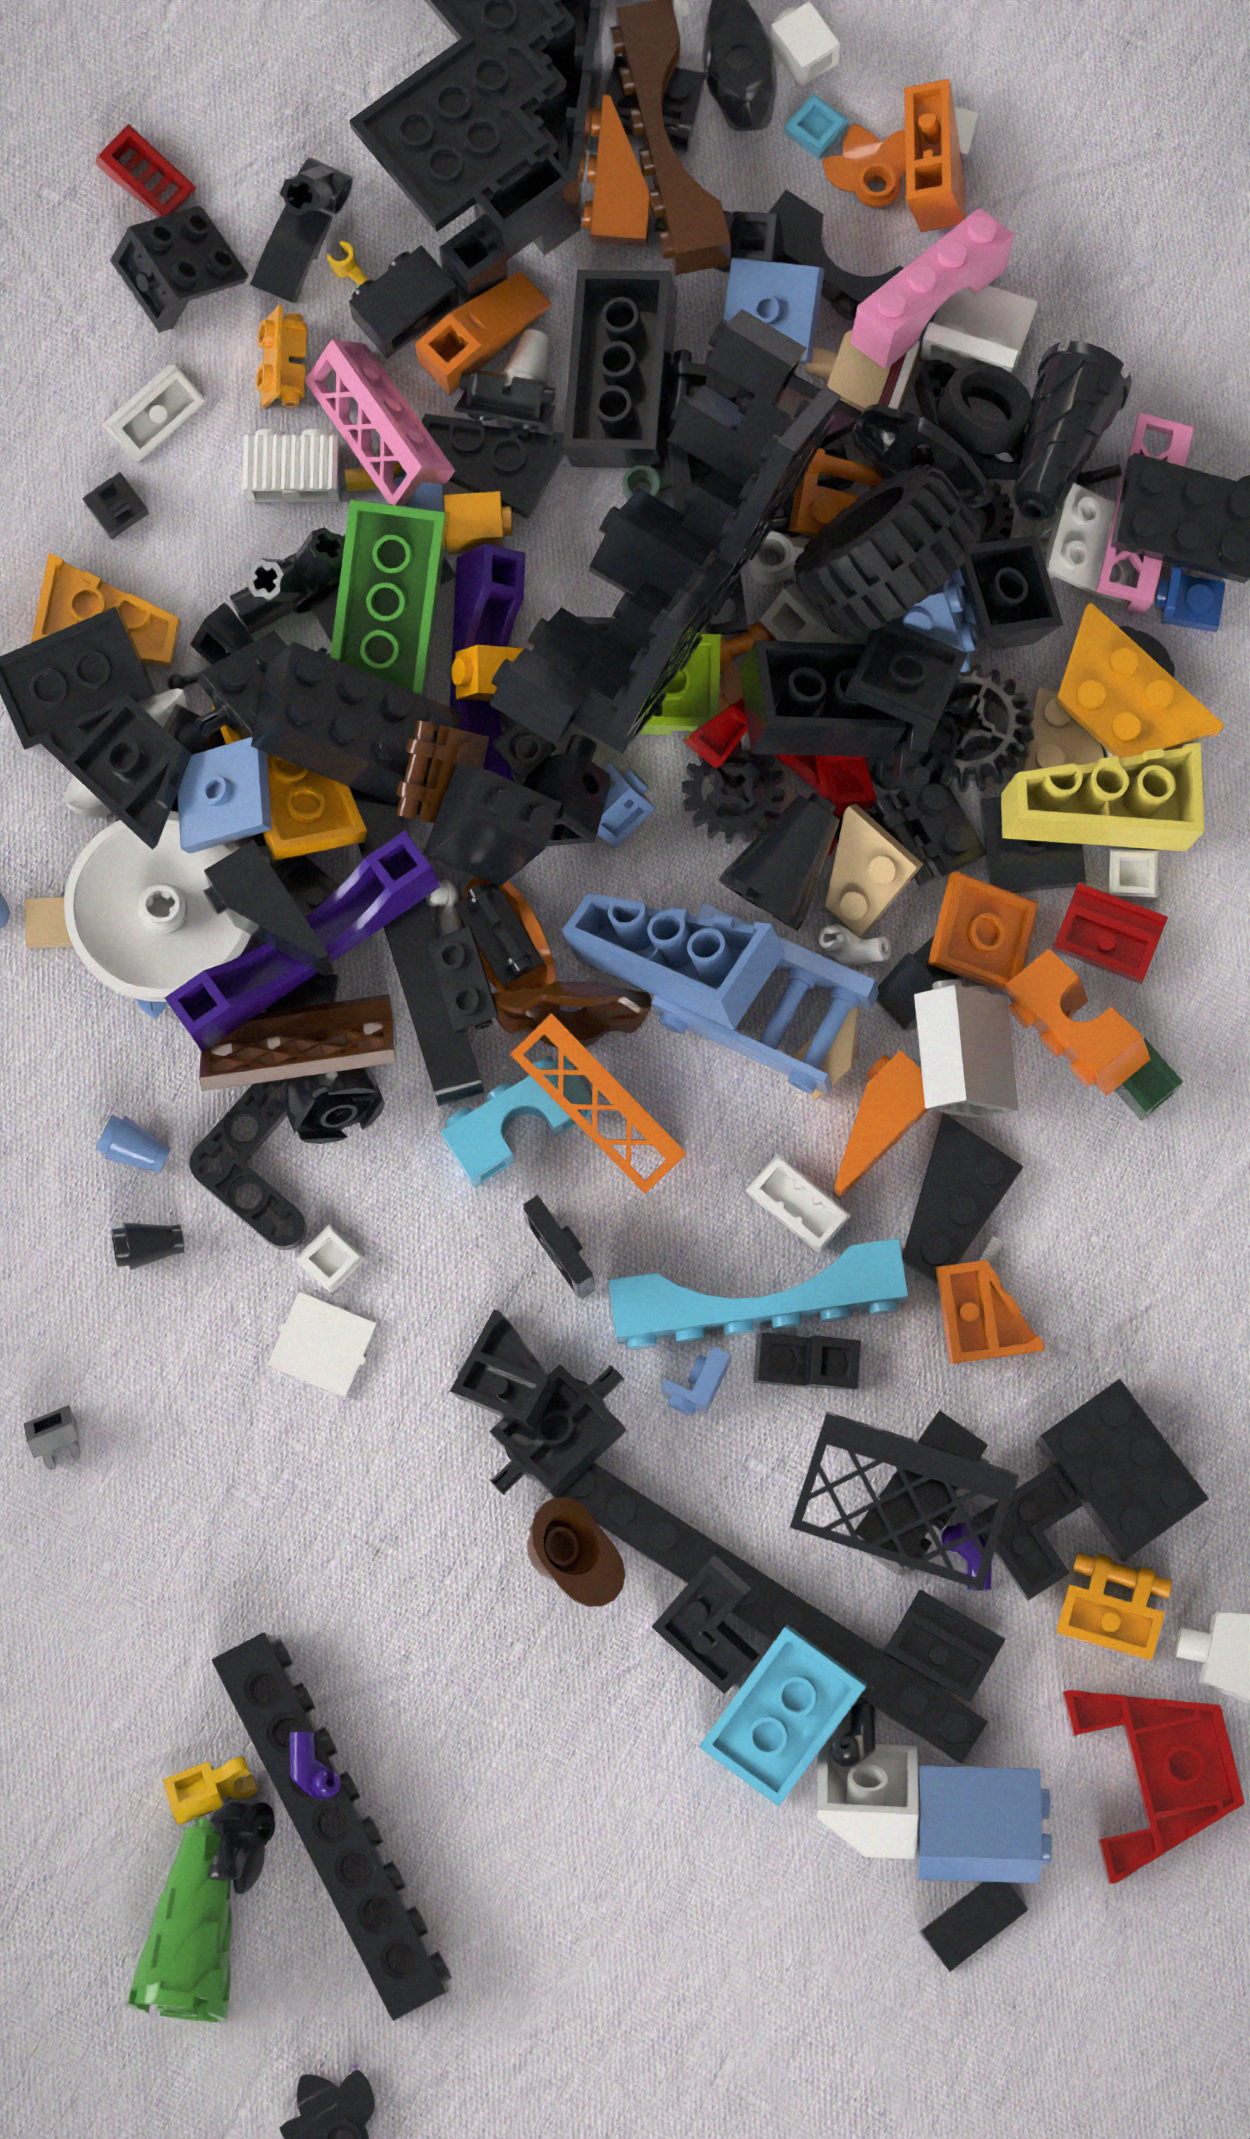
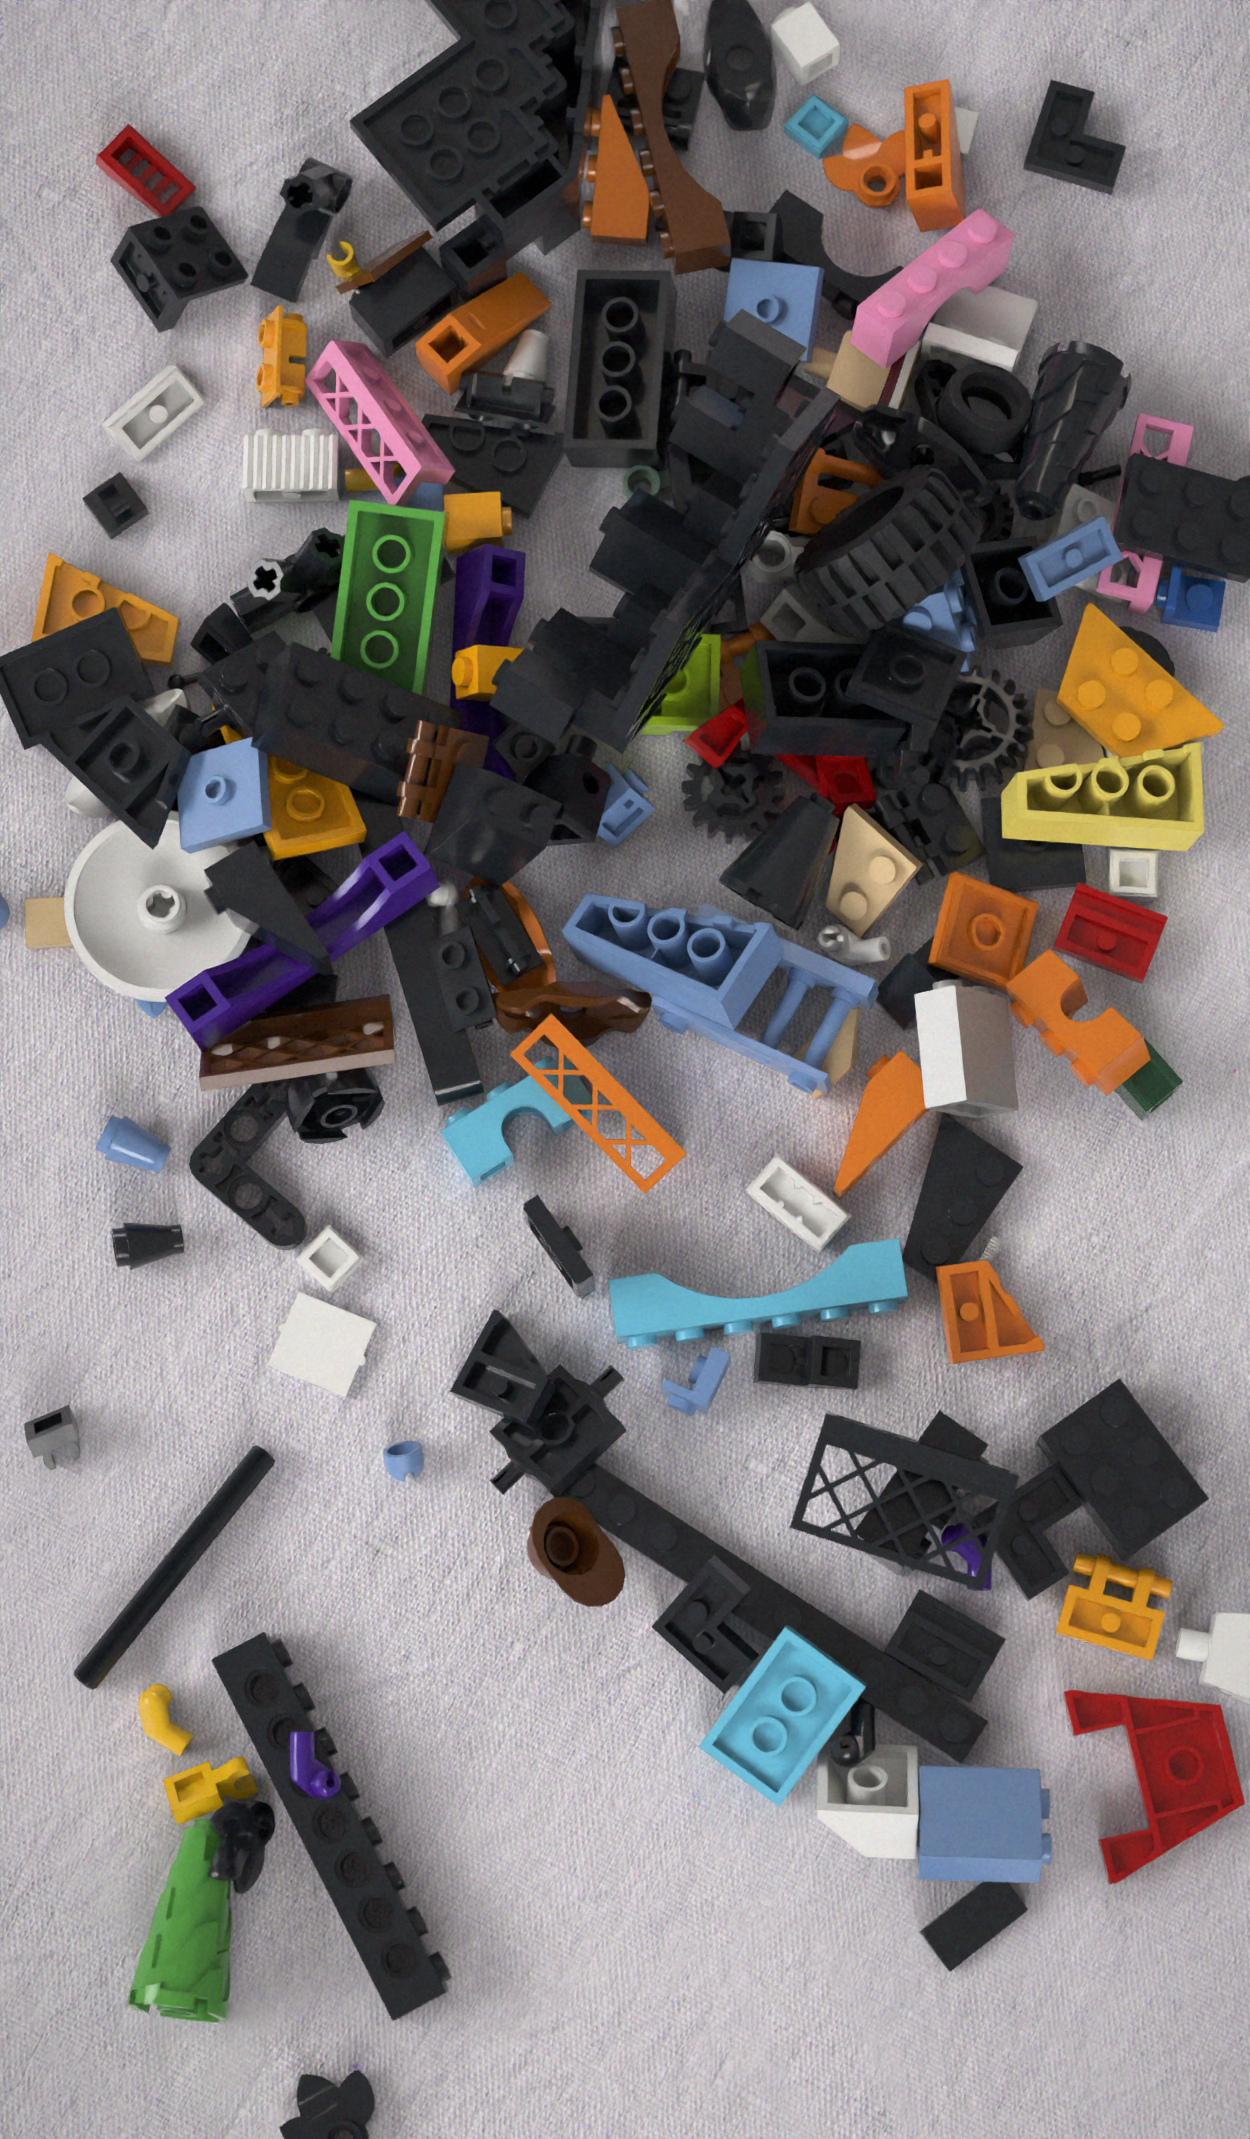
(156, 1720): none -> yellow arm
(174, 1567): none -> black axle
(384, 262): none -> reddish brown piece
(403, 1459): none -> medium blue hinge
(1061, 147): none -> black plate
(1070, 558): none -> medium blue plate

